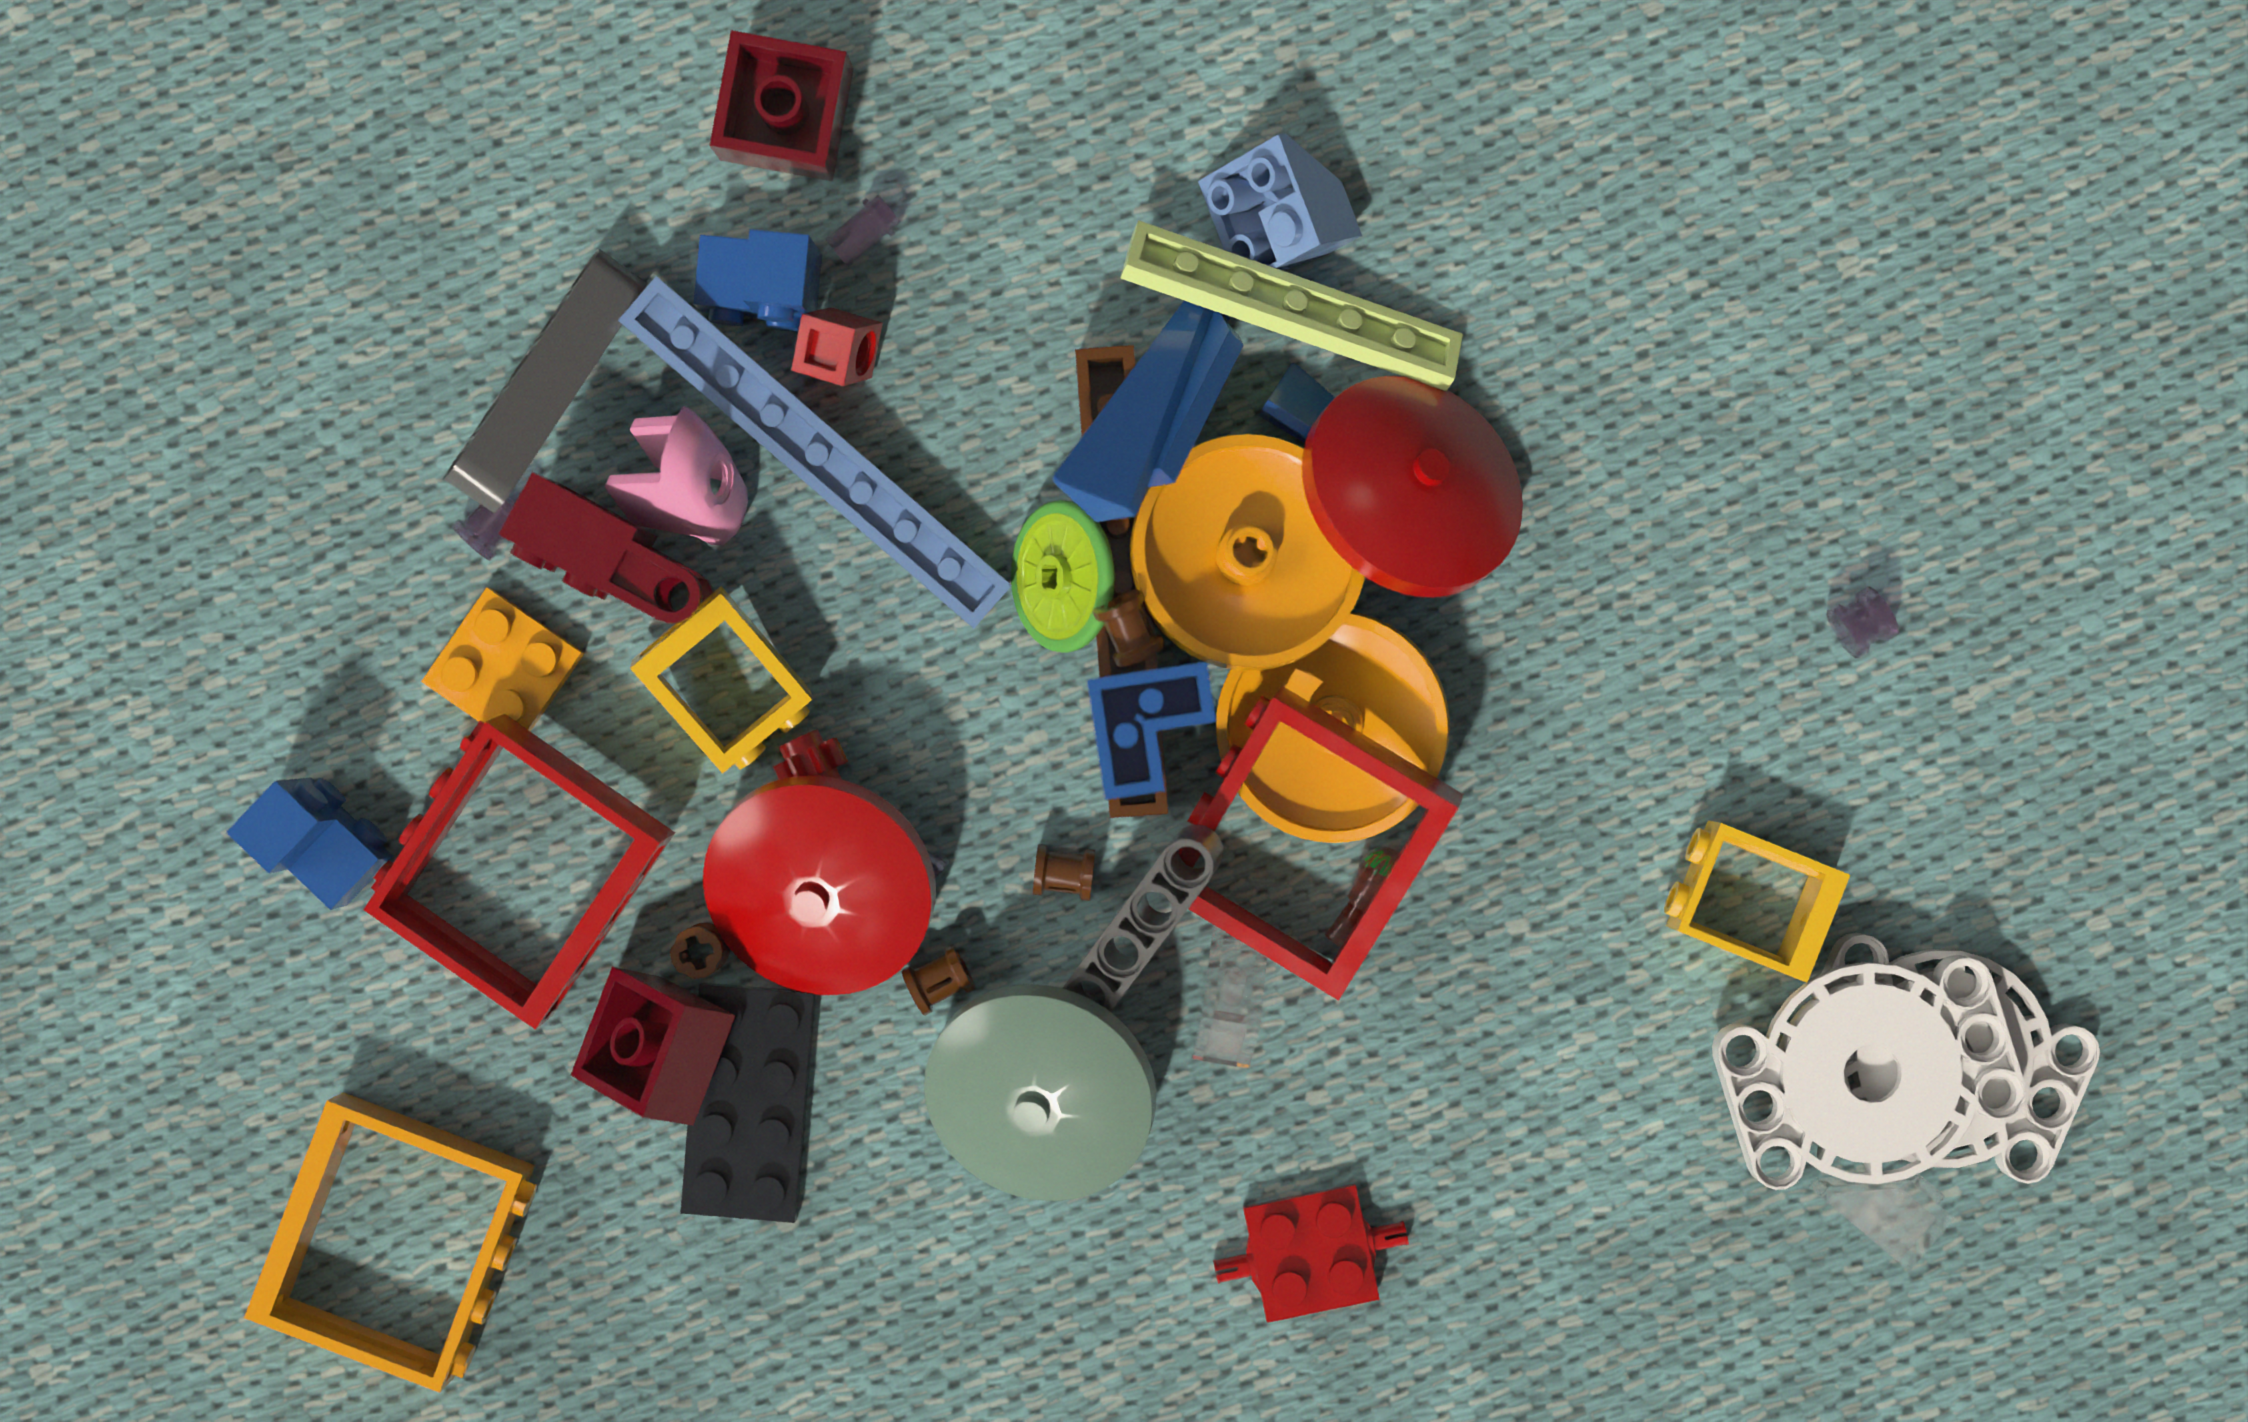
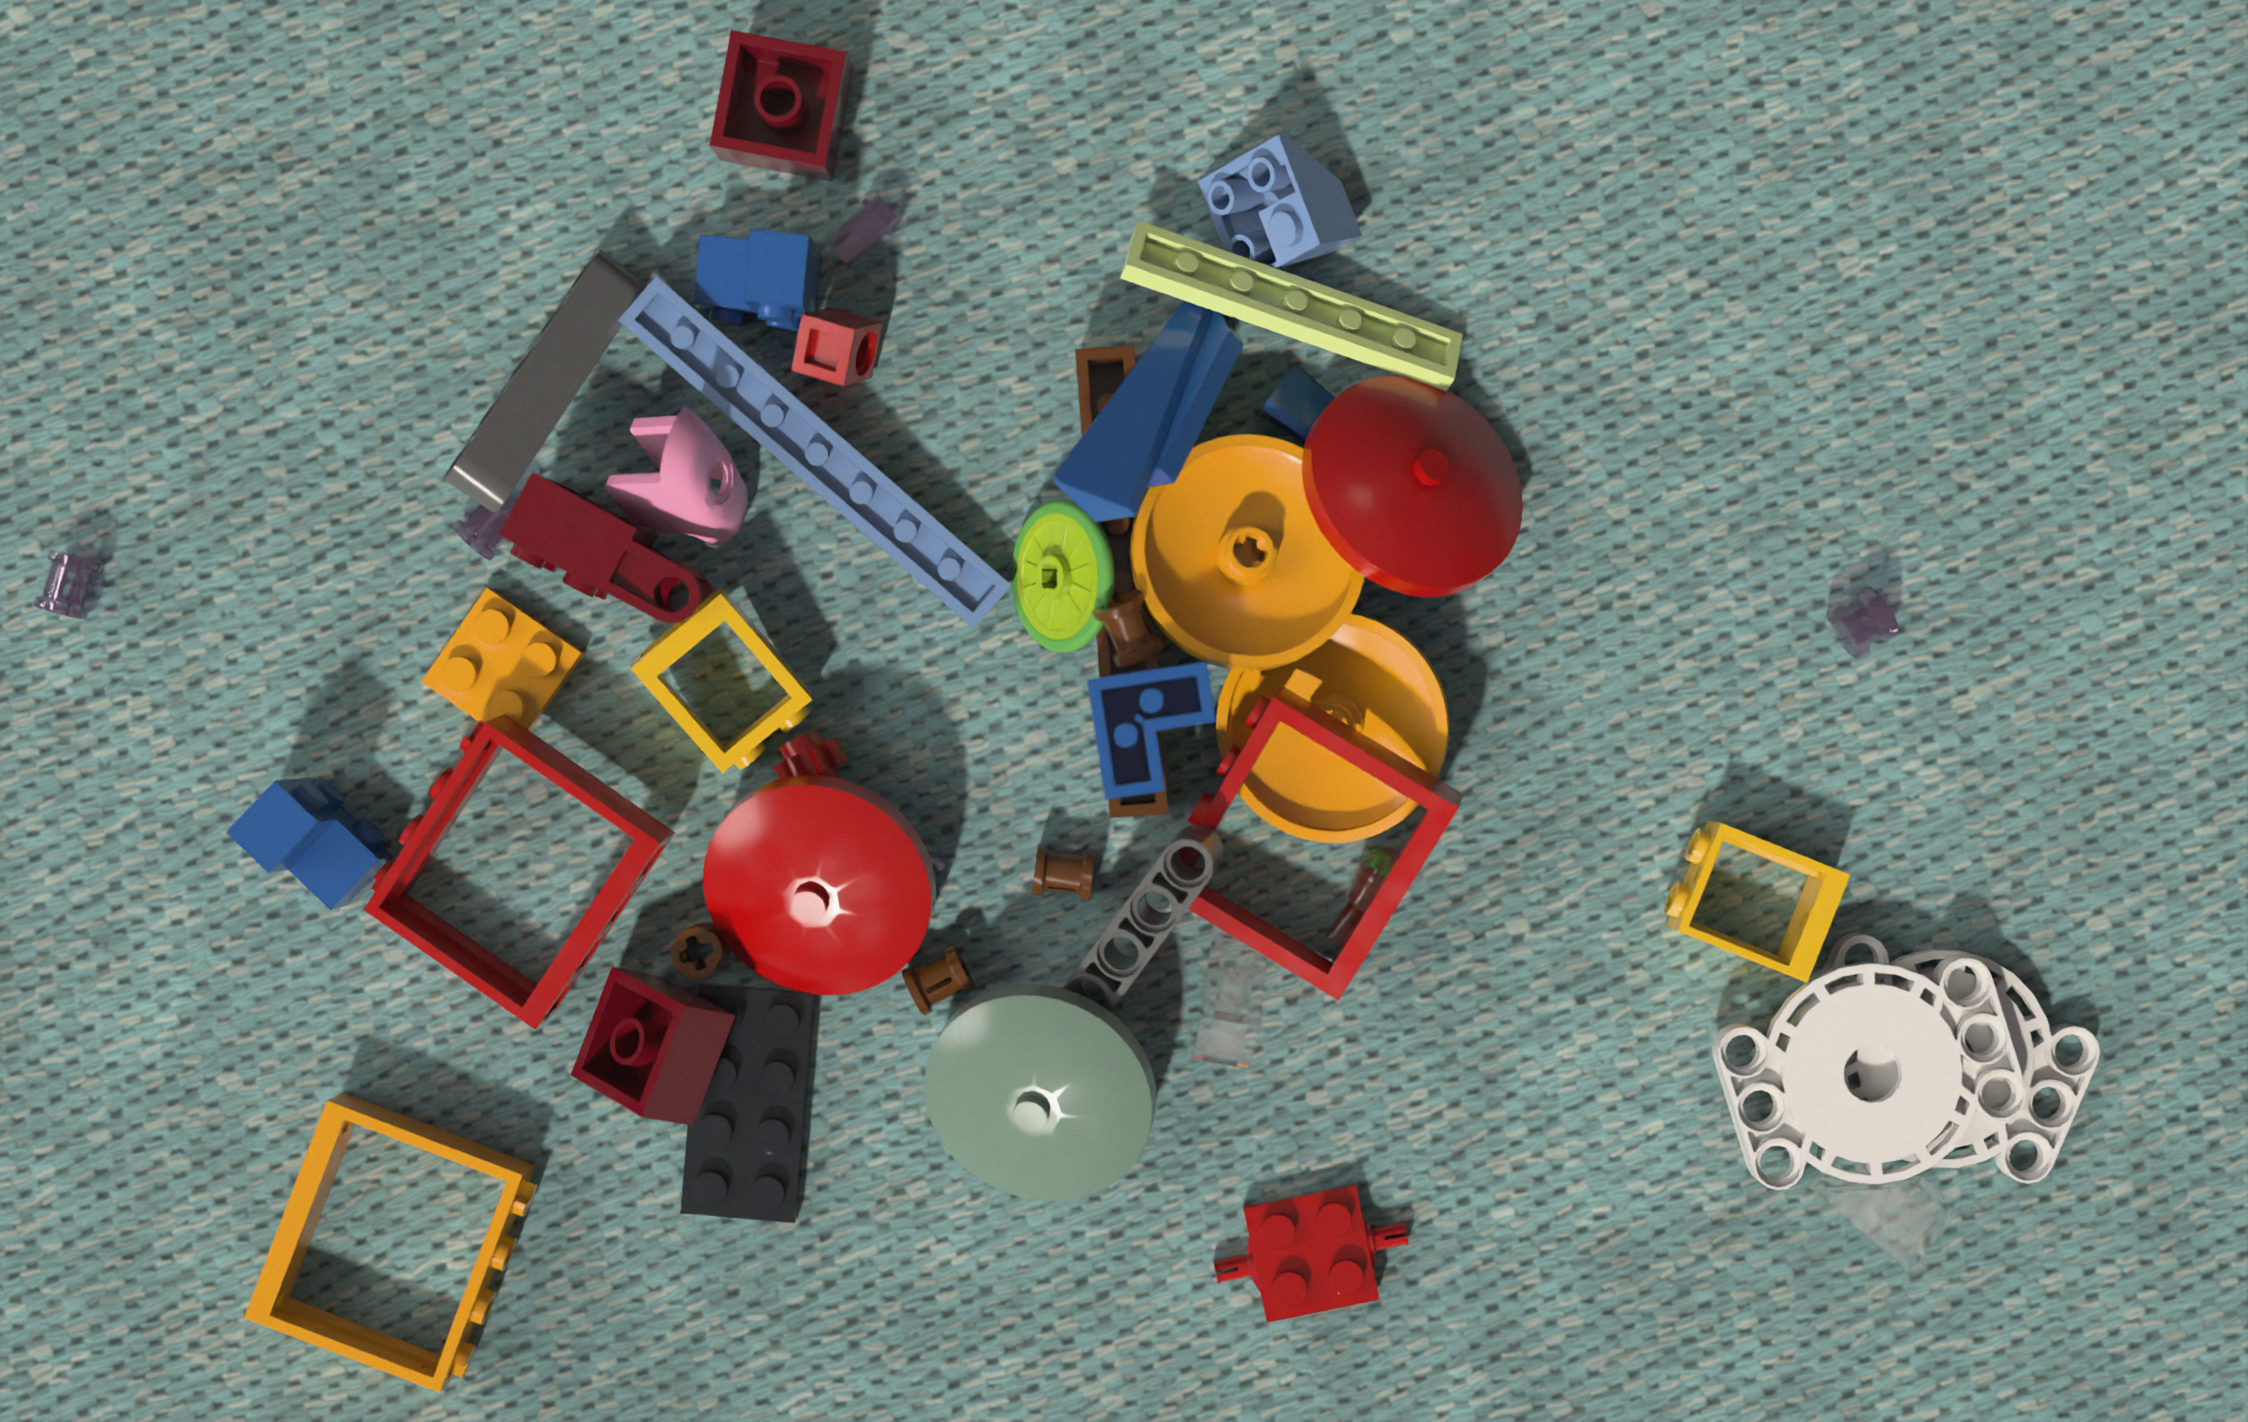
(52, 597): none -> clear purple bush

